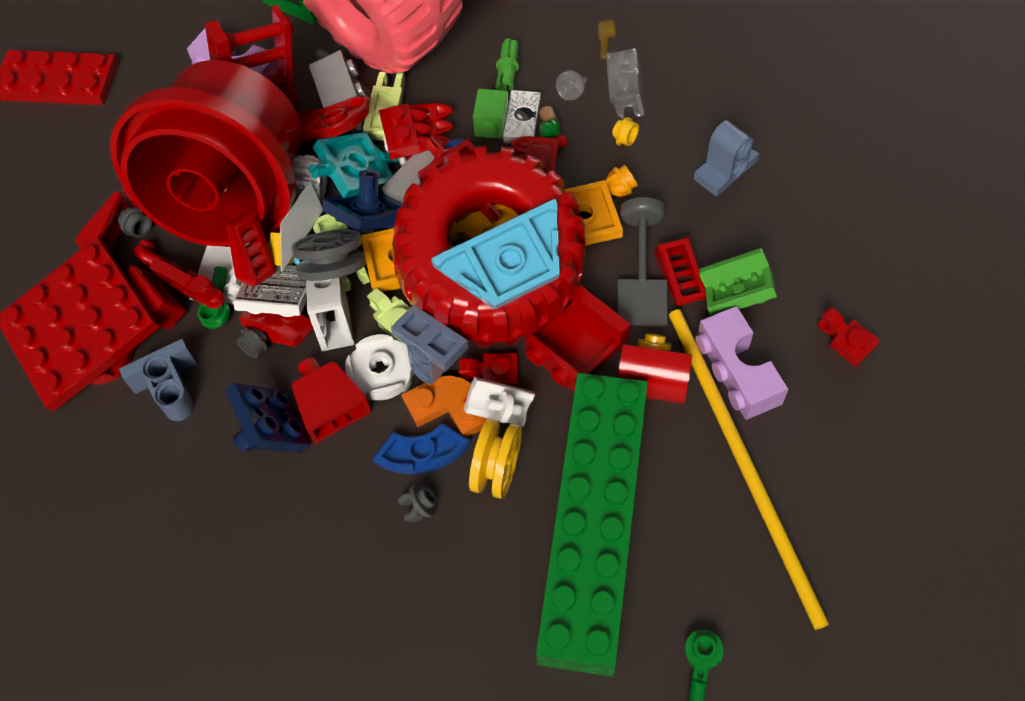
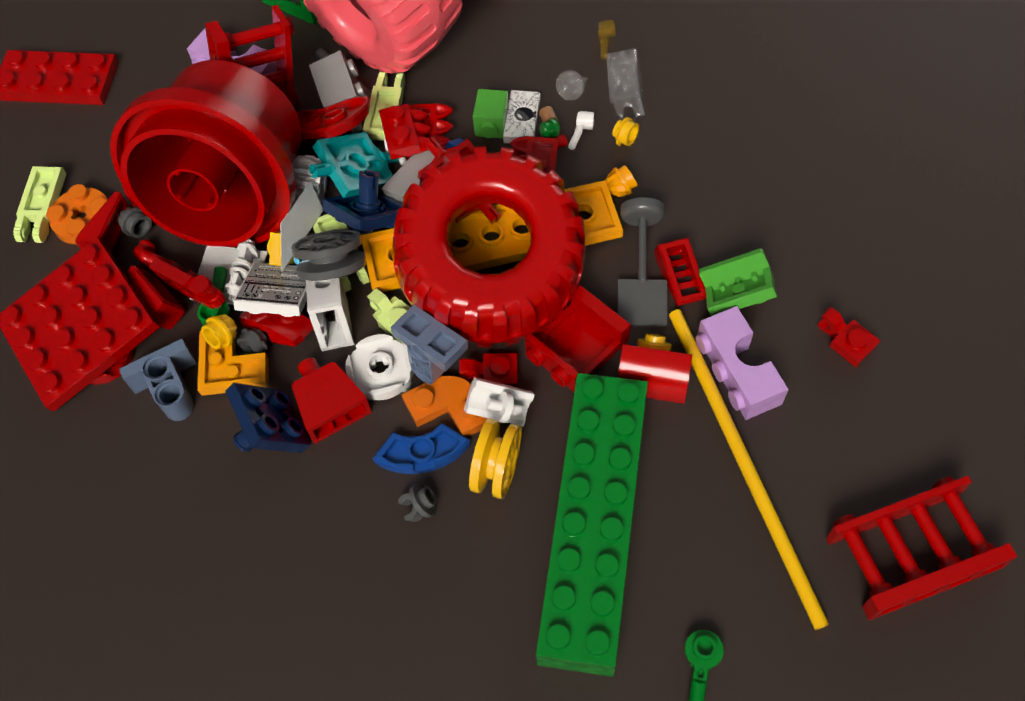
(39, 194): none -> yellowish green hinge
(68, 206): none -> orange plate
(219, 331): none -> yellow plate
(222, 368): none -> light orange plate
(261, 265): red slope -> none
(507, 65): bright green axle -> none
(507, 258): medium azure wing -> none
(584, 120): none -> white hand
(727, 158): sand blue tile -> none
(918, 583): none -> red fence

